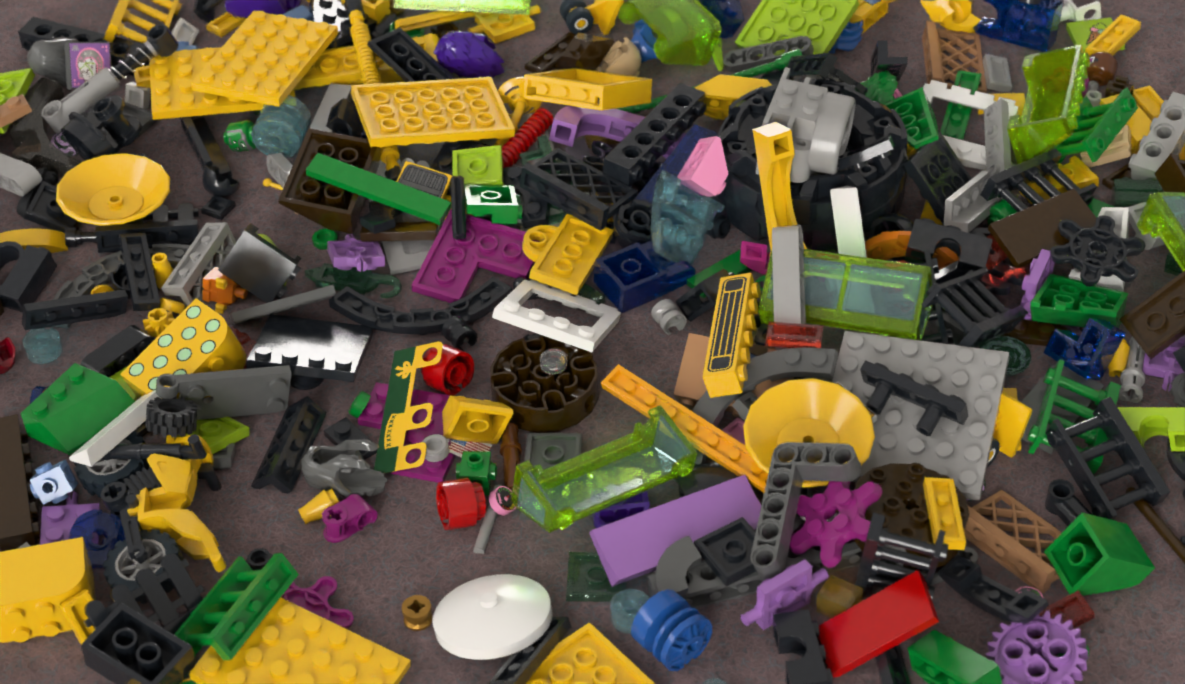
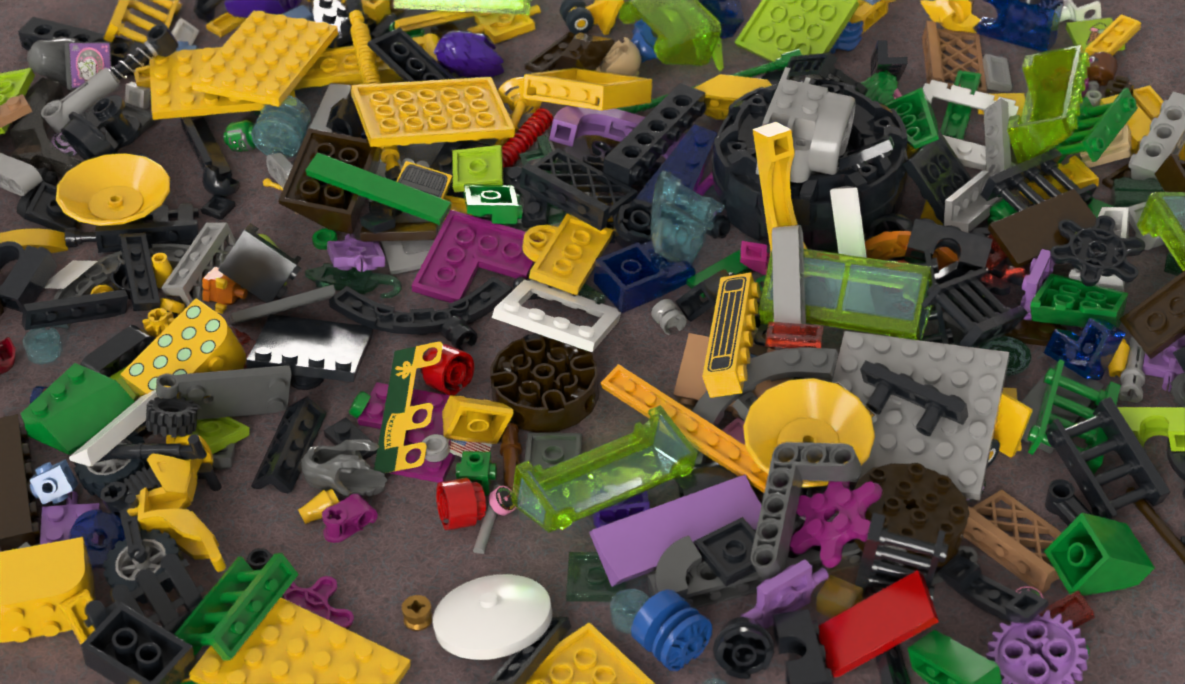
(68, 274): none -> white sticker
(458, 208): black axle -> none
(553, 361): clear tile -> none
(705, 168): bright pink slope -> none
(743, 647): none -> black cone
(767, 50): dark grey beam -> none
(944, 511): yellow tile -> none

